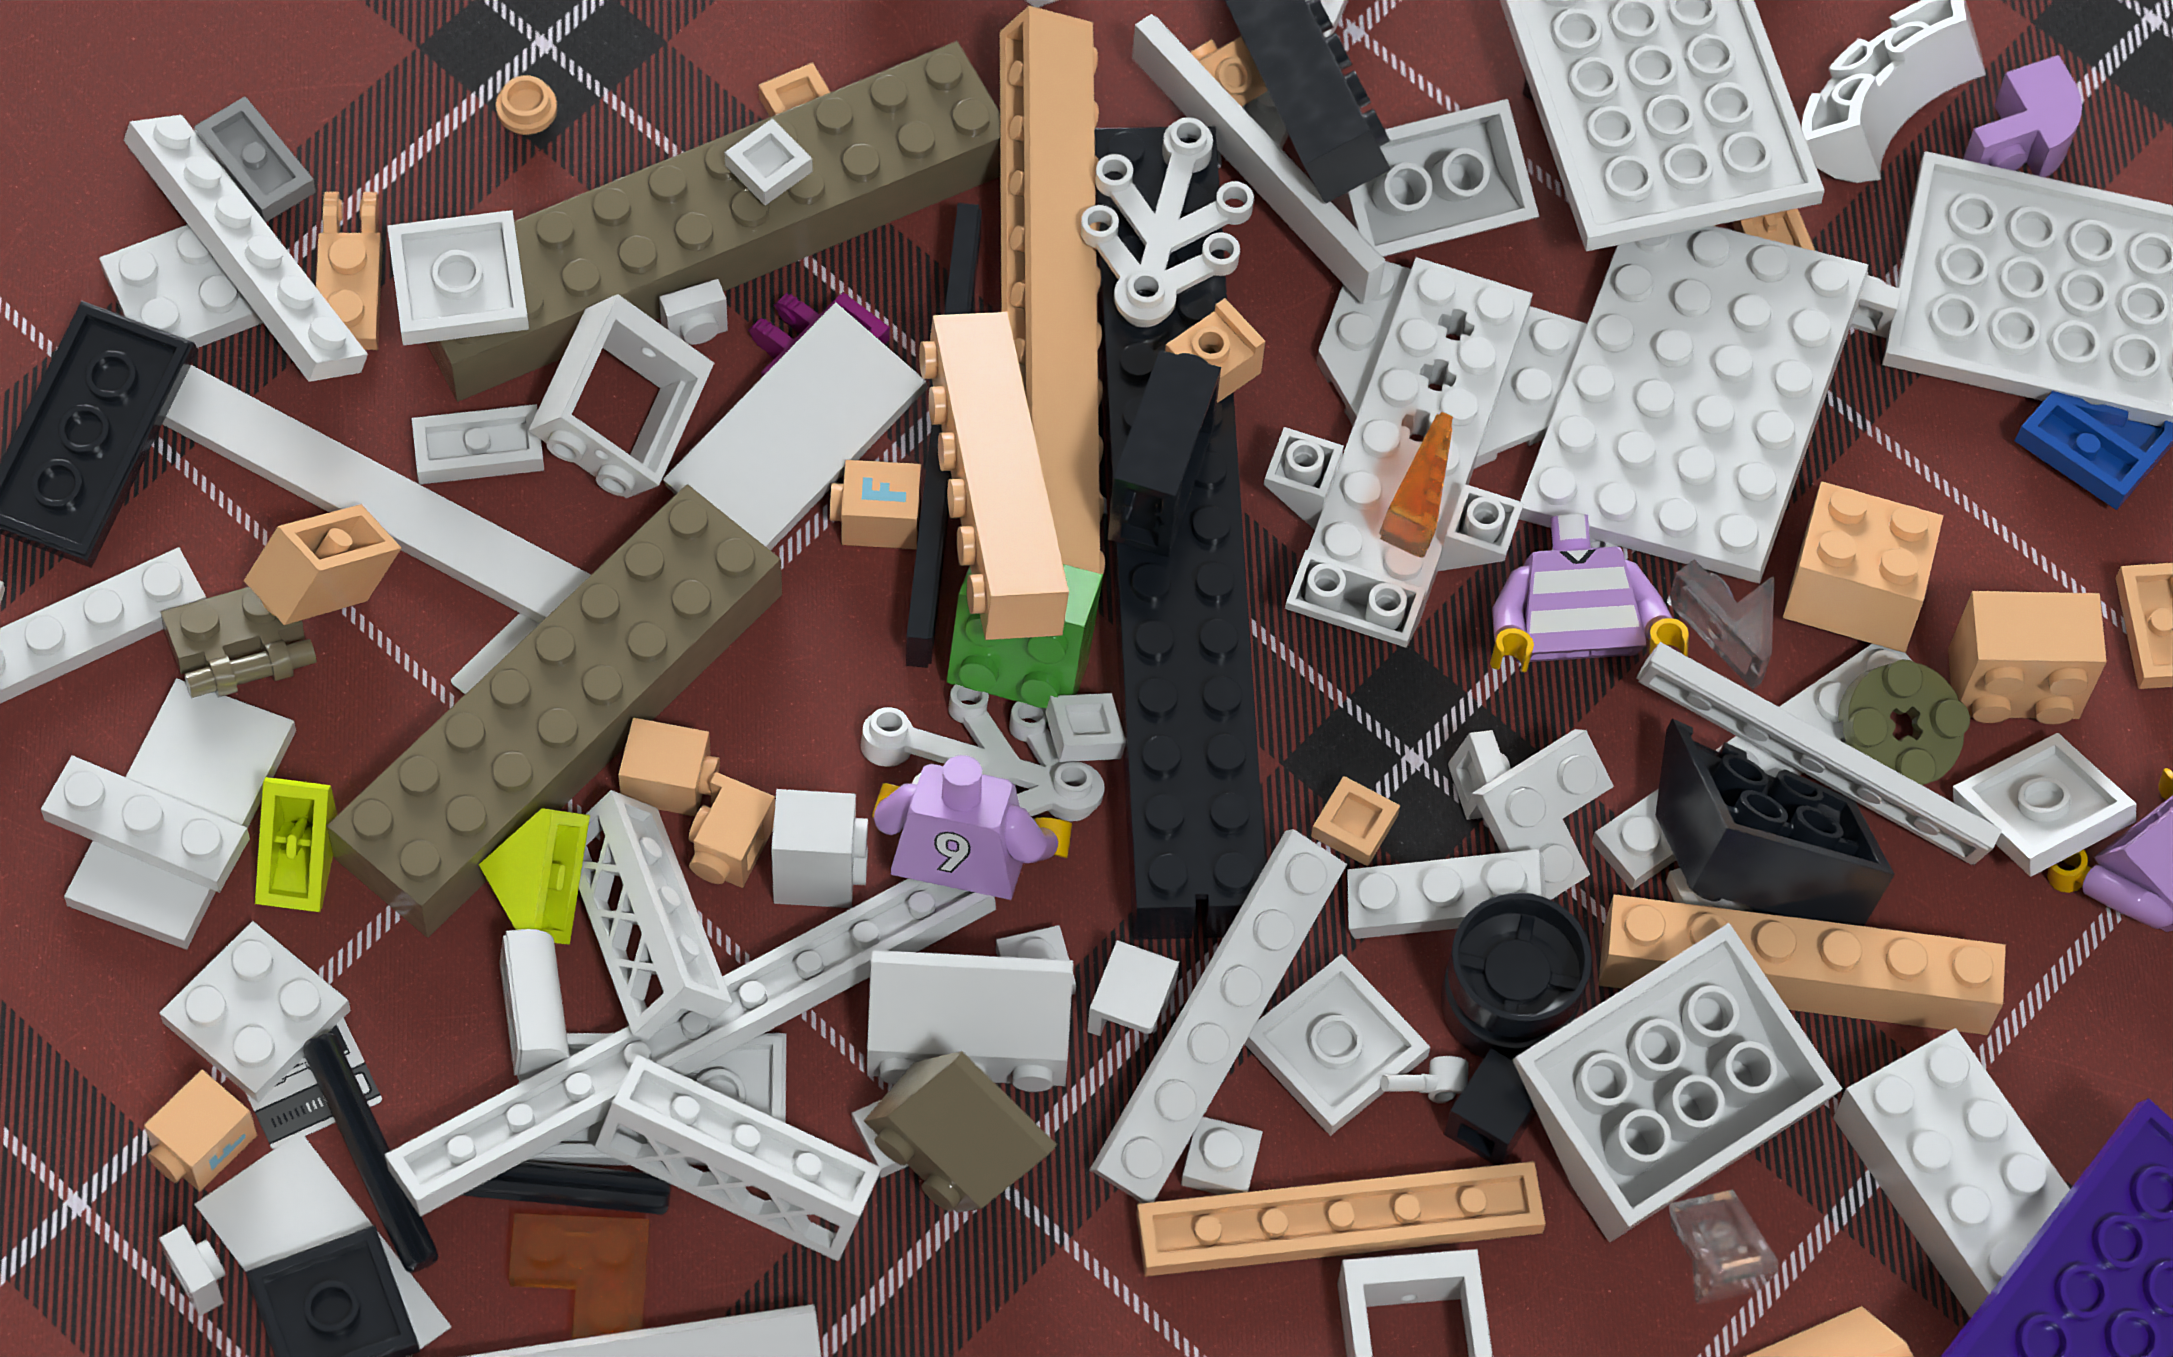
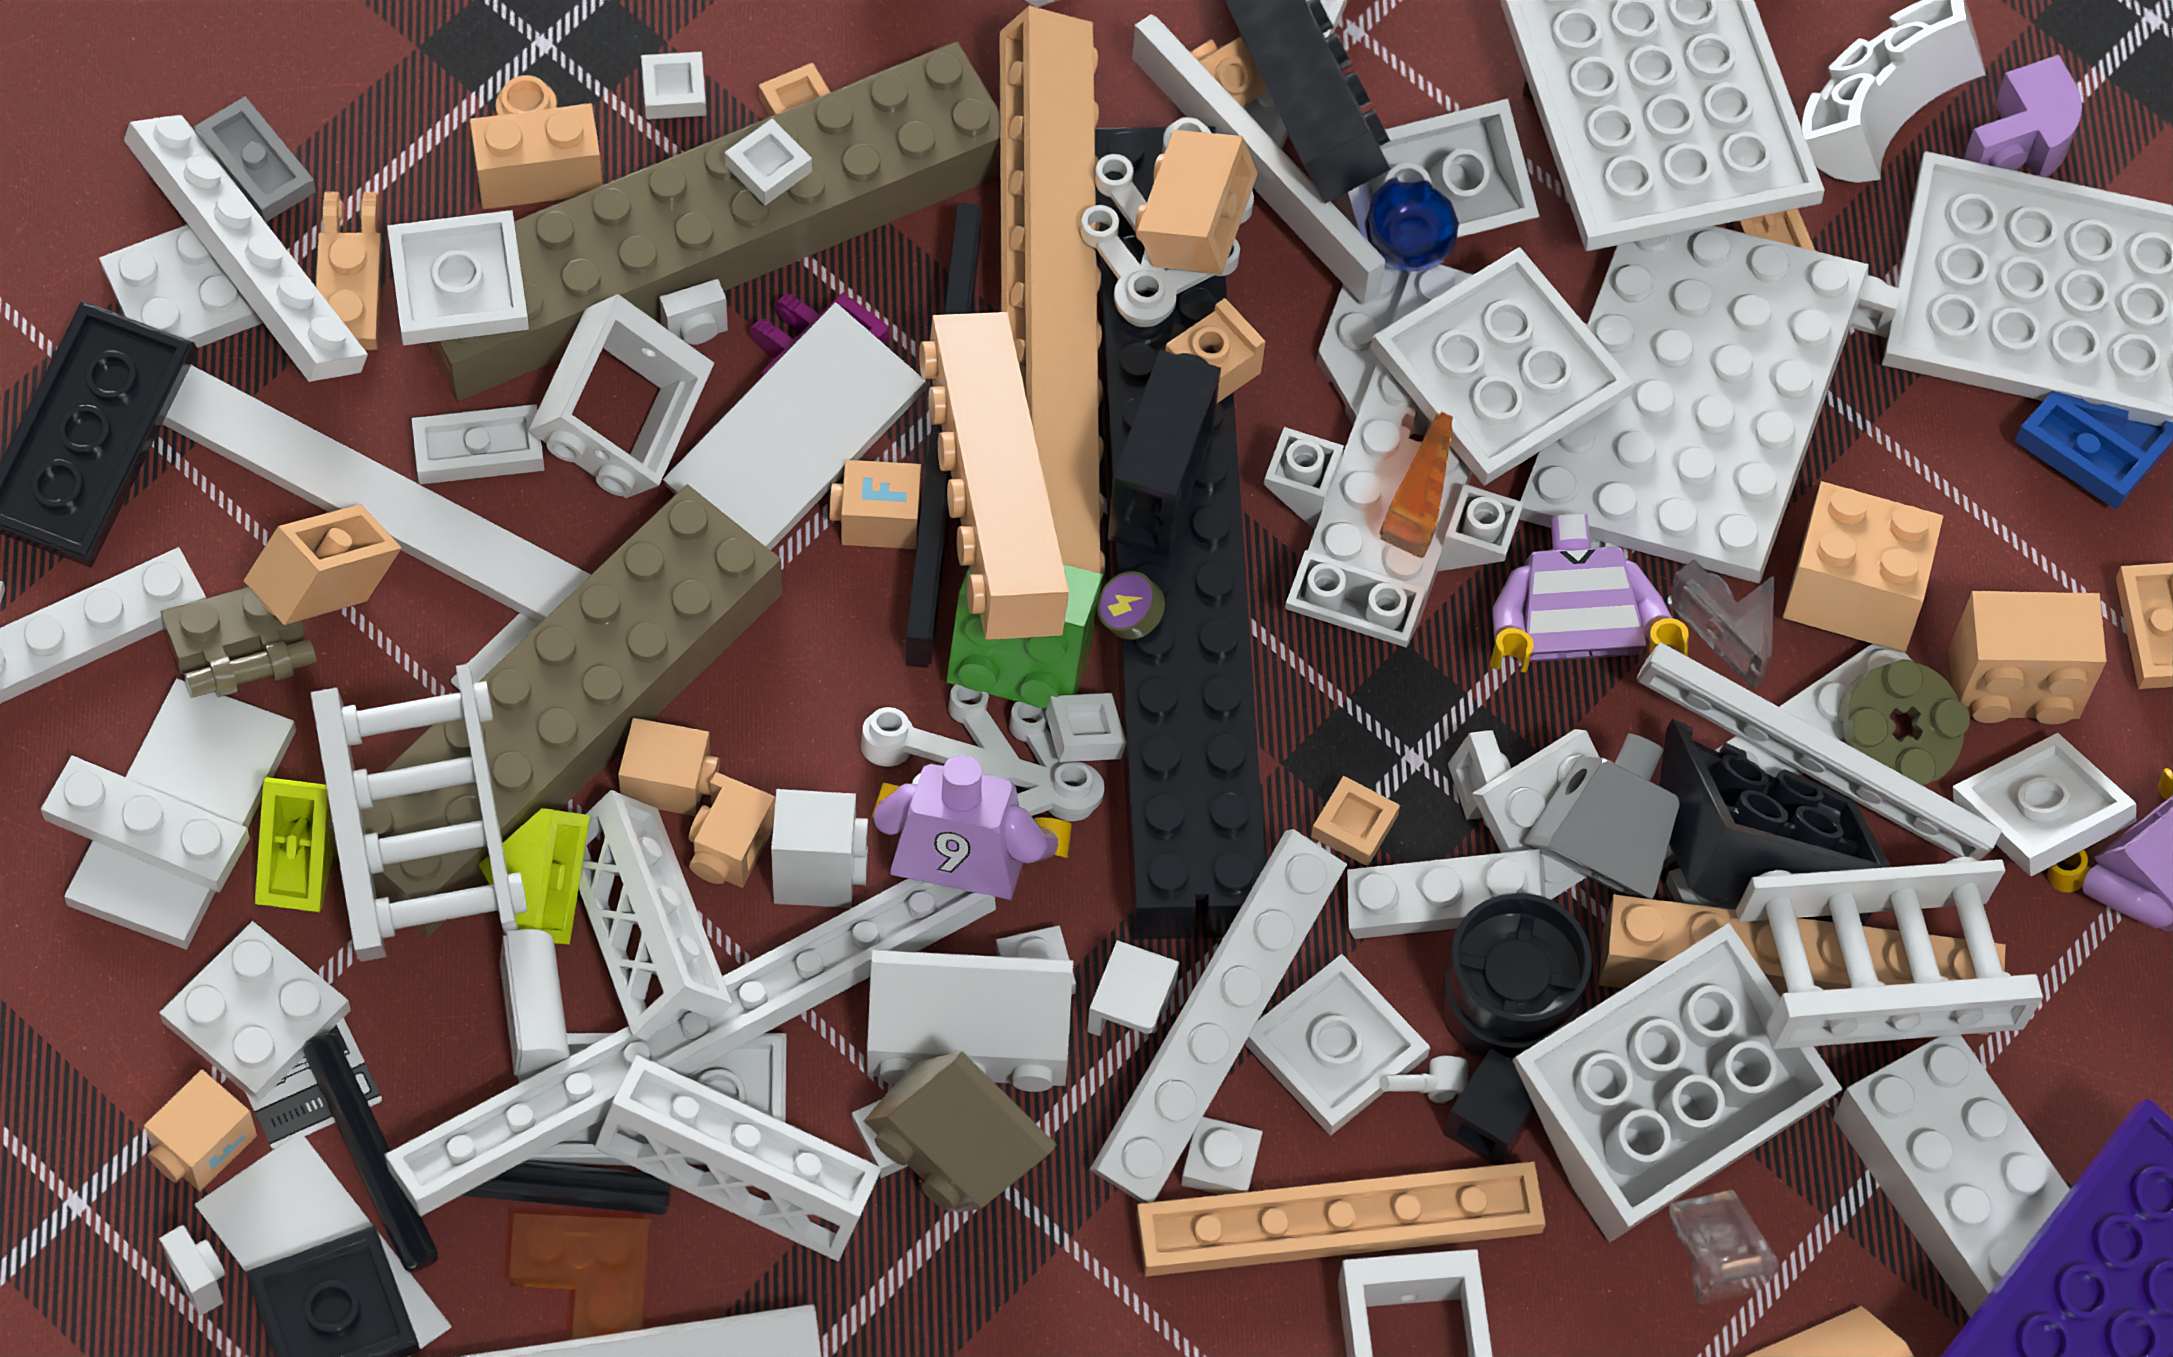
(356, 790): none -> white fence
(536, 155): none -> light nougat brick
(673, 85): none -> white plate
(1131, 605): none -> tile
(1196, 201): none -> light nougat brick
(1411, 225): none -> clear blue hair
(1503, 363): none -> white plate
(1611, 820): none -> light grey torso
(1870, 1008): none -> white fence

